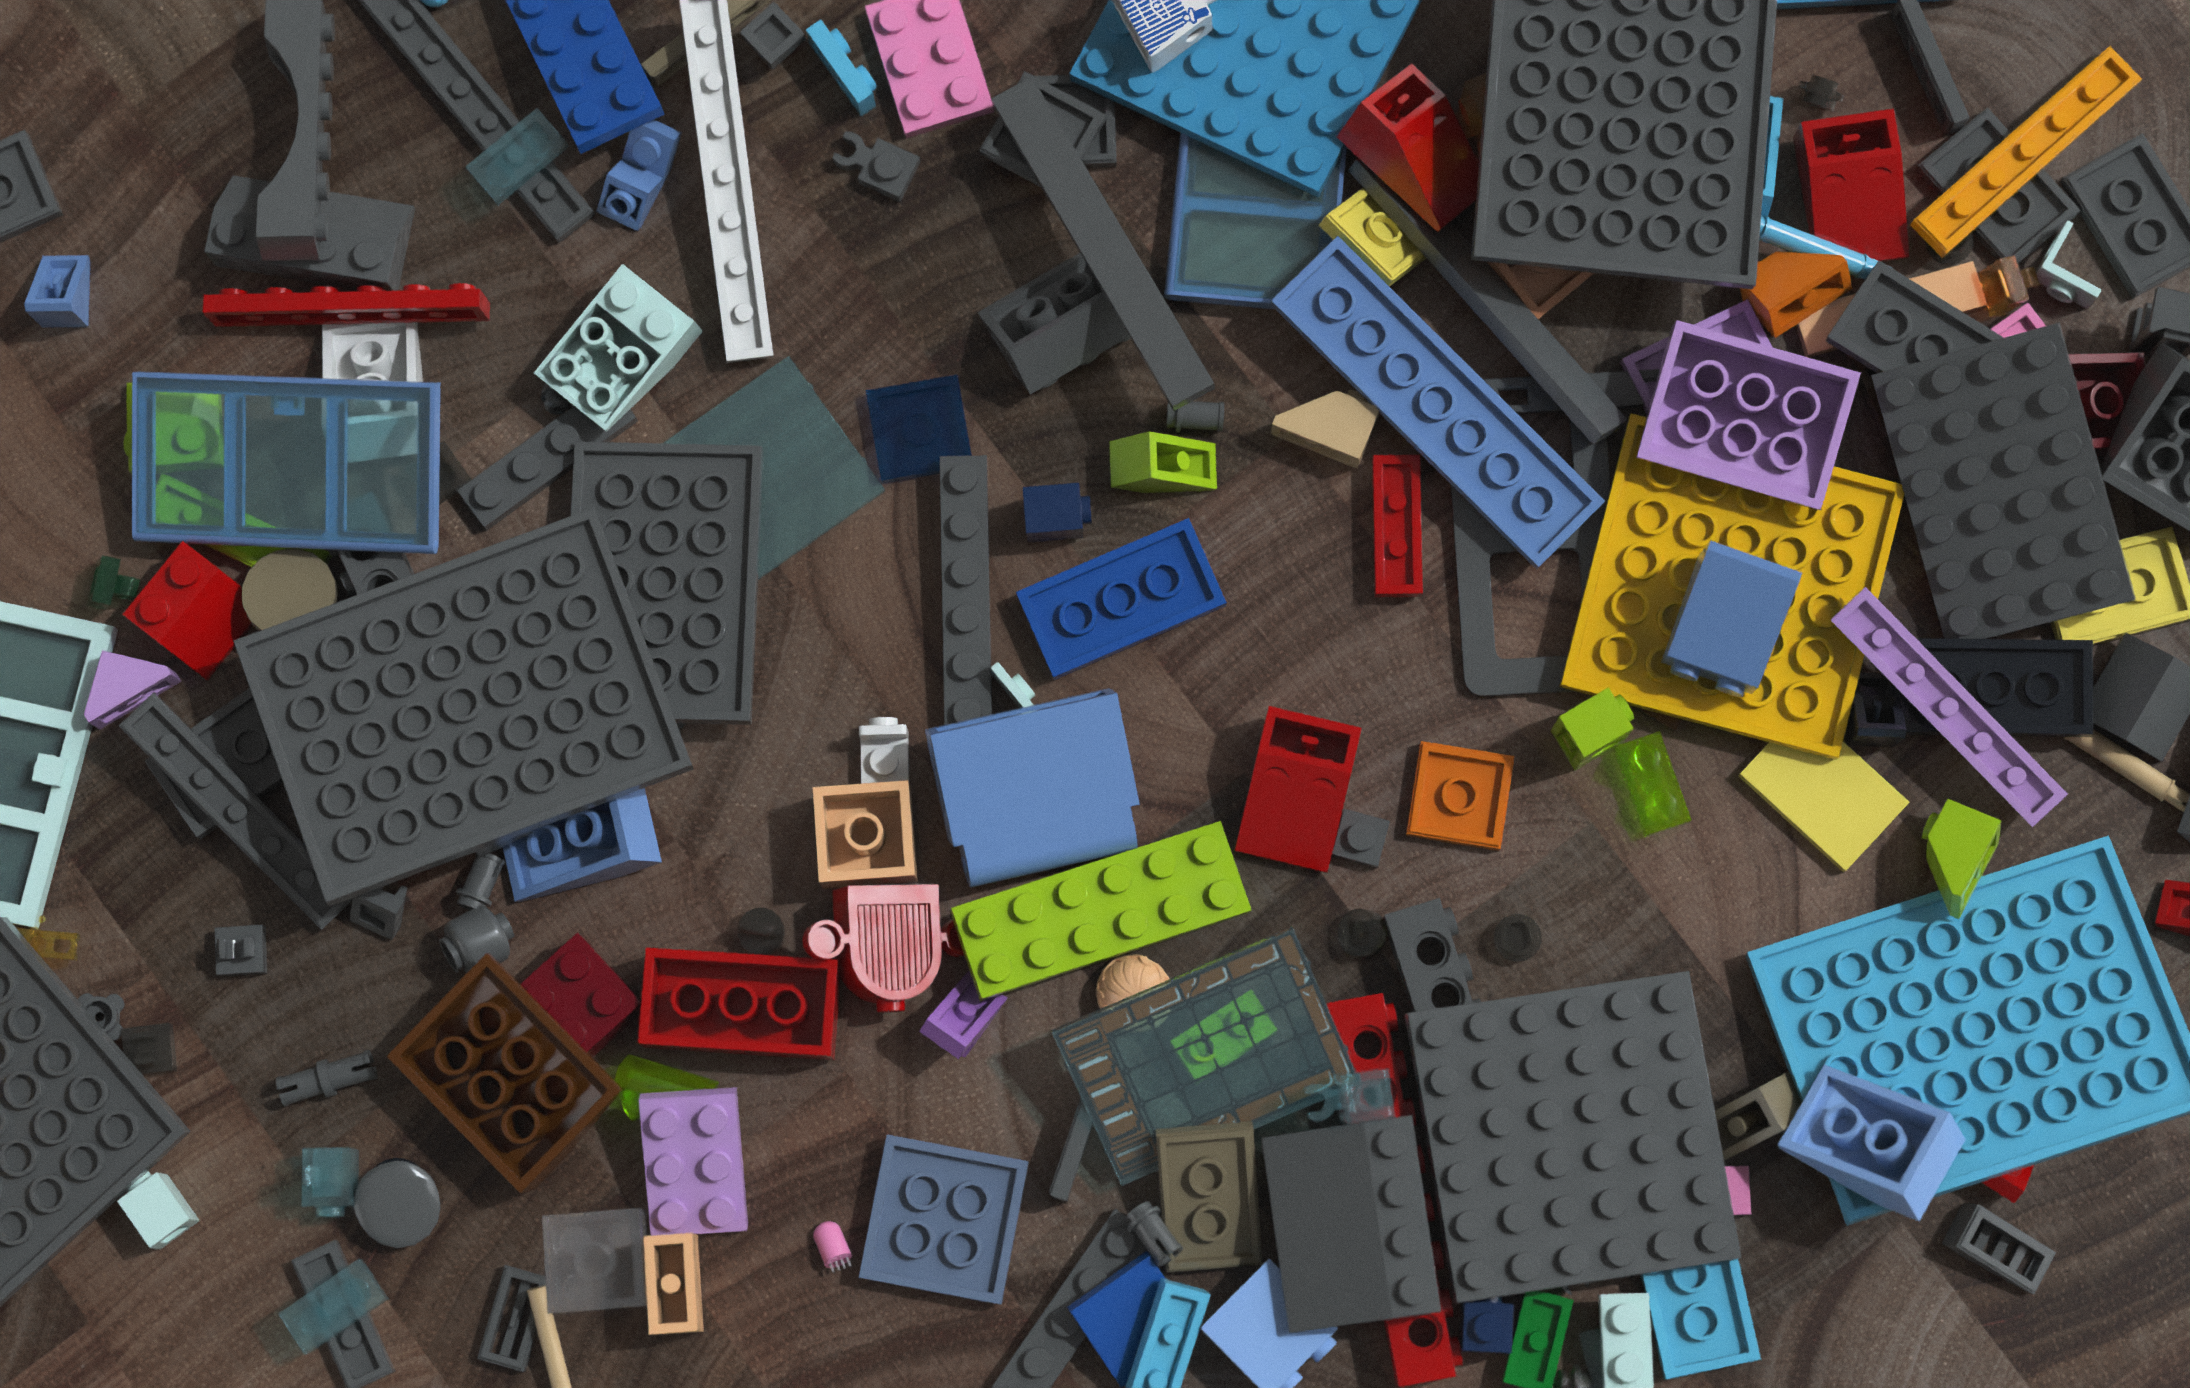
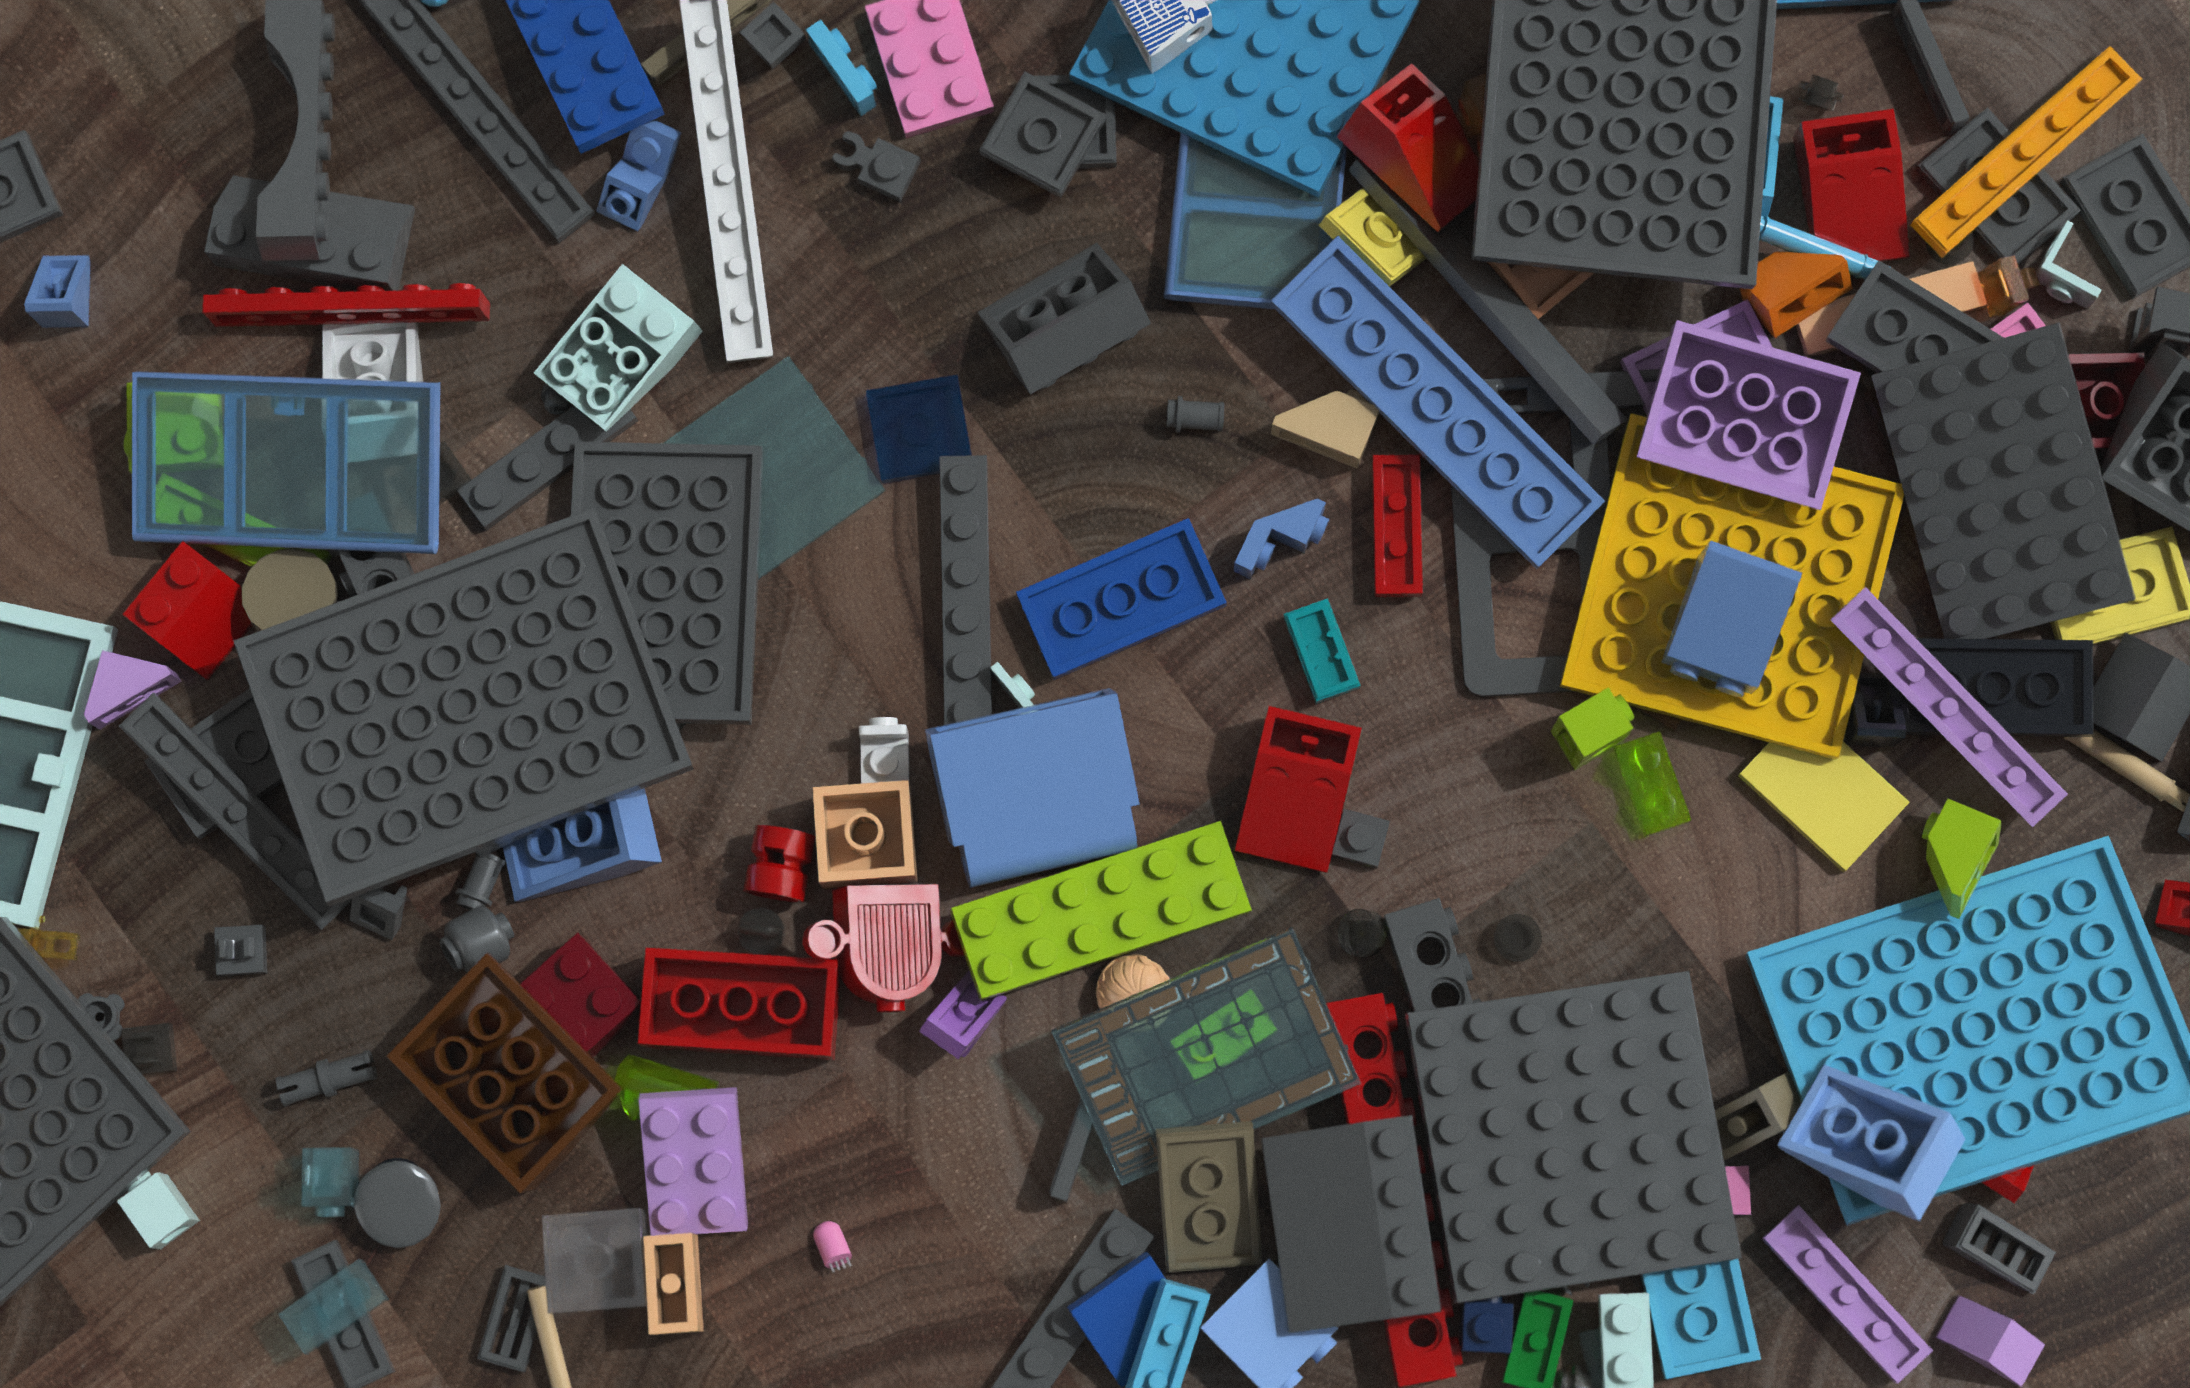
(108, 583): clear green tile -> none
(517, 156): clear light blue plate -> none
(775, 880): none -> red wheel
(944, 1219): sand blue plate -> none
(1055, 512): dark blue brick -> none
(1103, 244): dark grey tile -> none
(1152, 1231): dark grey pin -> none
(1162, 464): lime slope -> none
(1291, 527): none -> medium blue slope
(1321, 651): none -> teal plate
(1357, 1096): clear light blue brick -> none
(1460, 796): orange tile -> none
(1847, 1294): none -> lavender plate
(1990, 1340): none -> lavender slope

